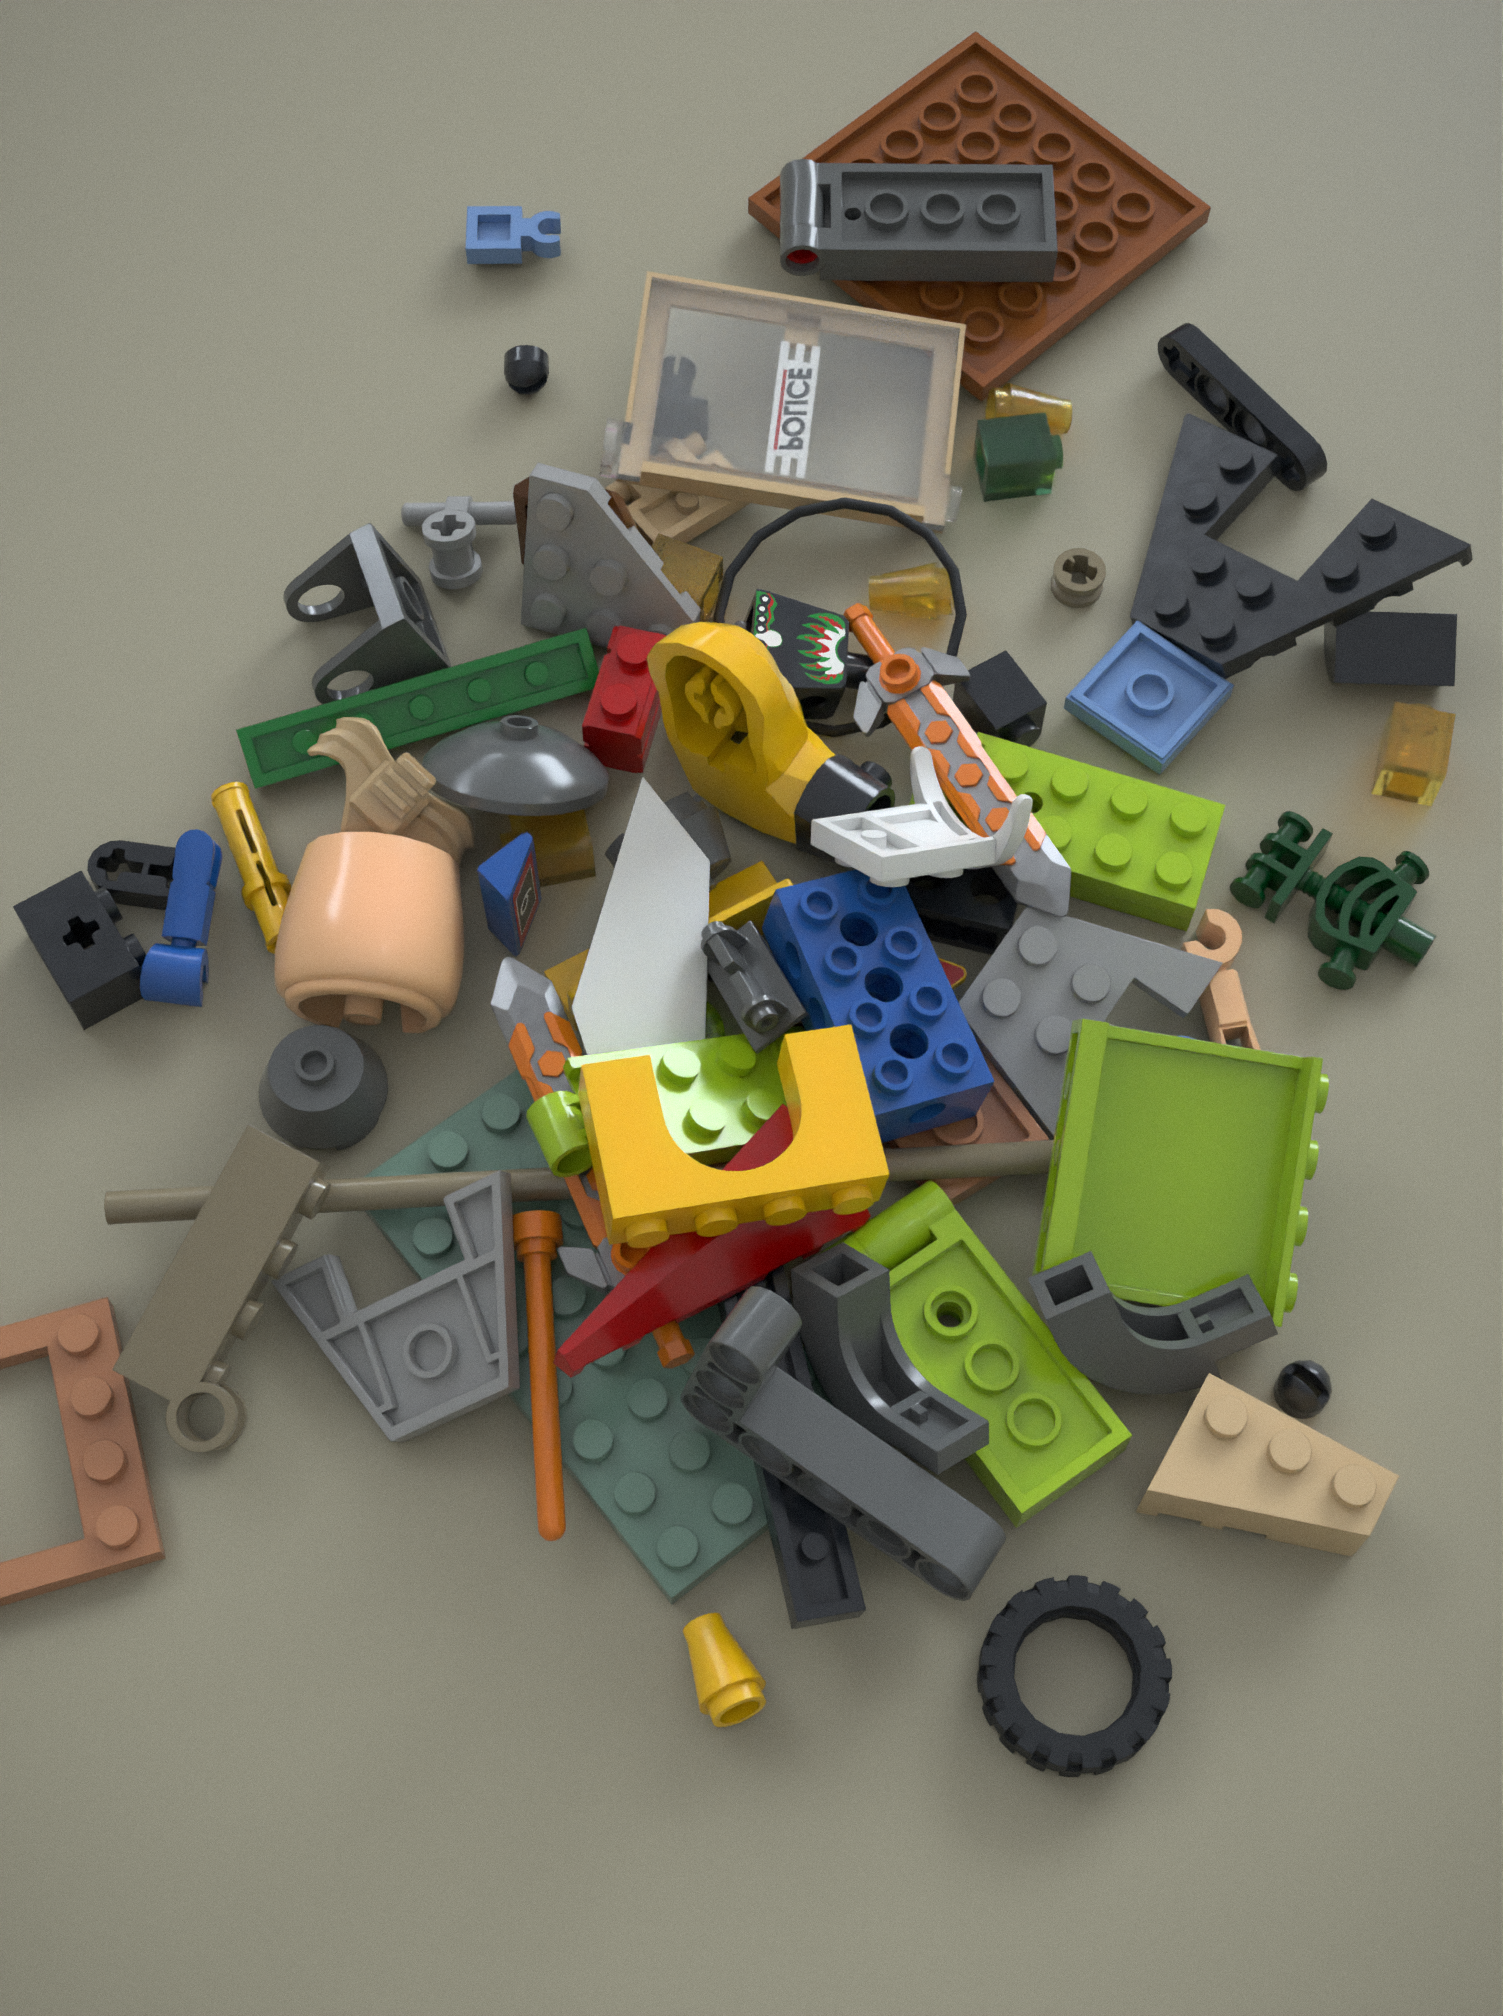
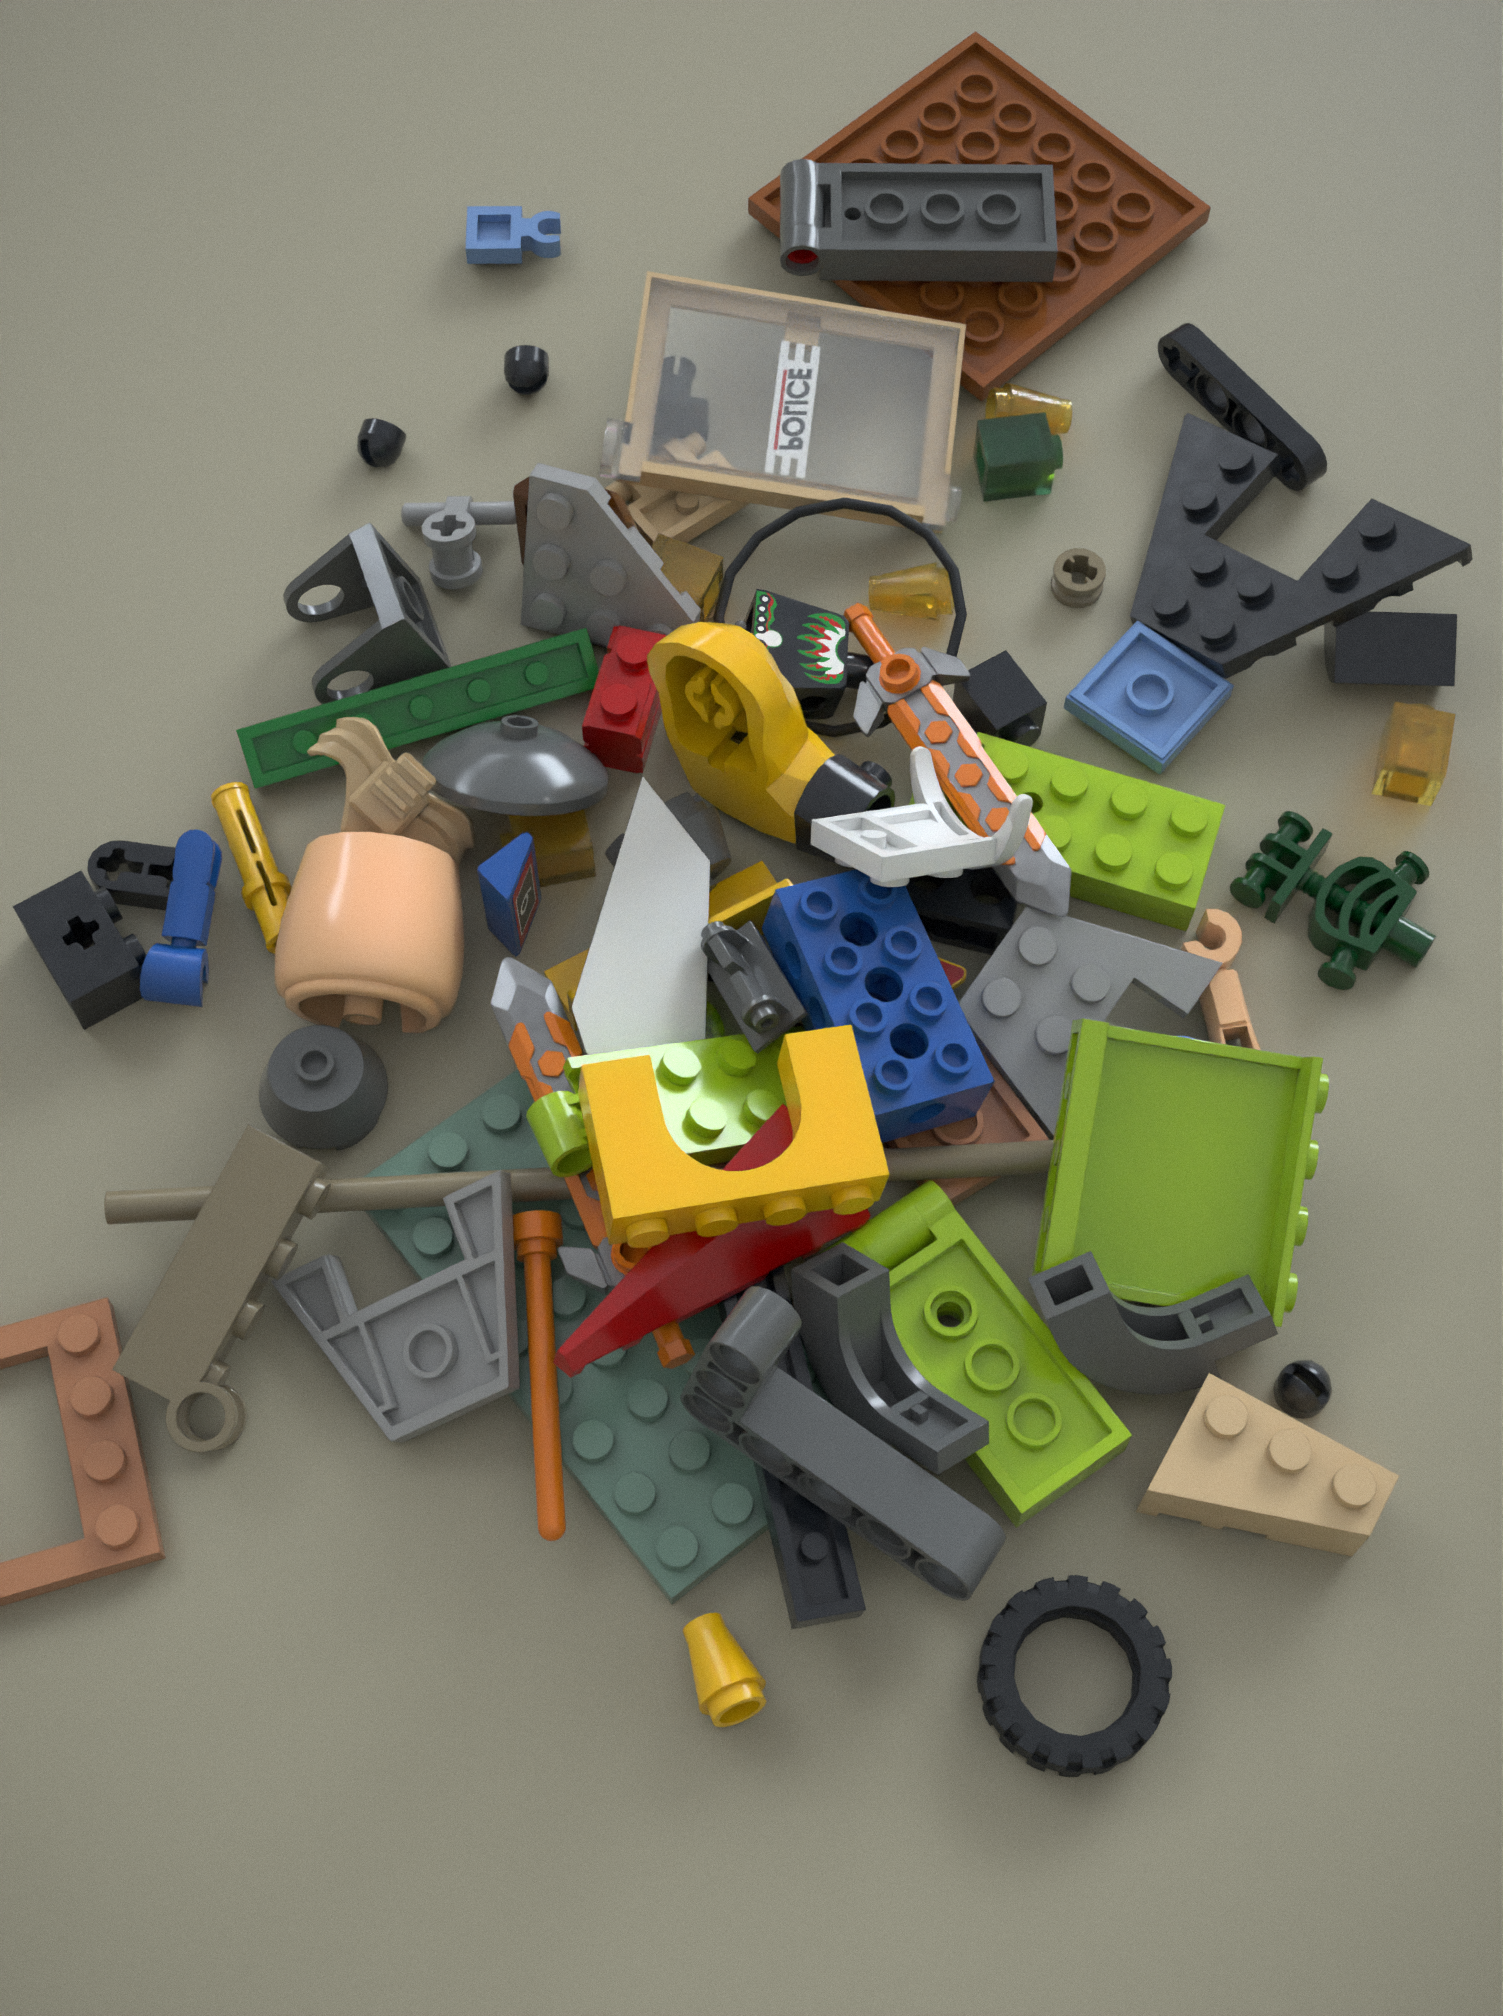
(380, 442): none -> black hinge

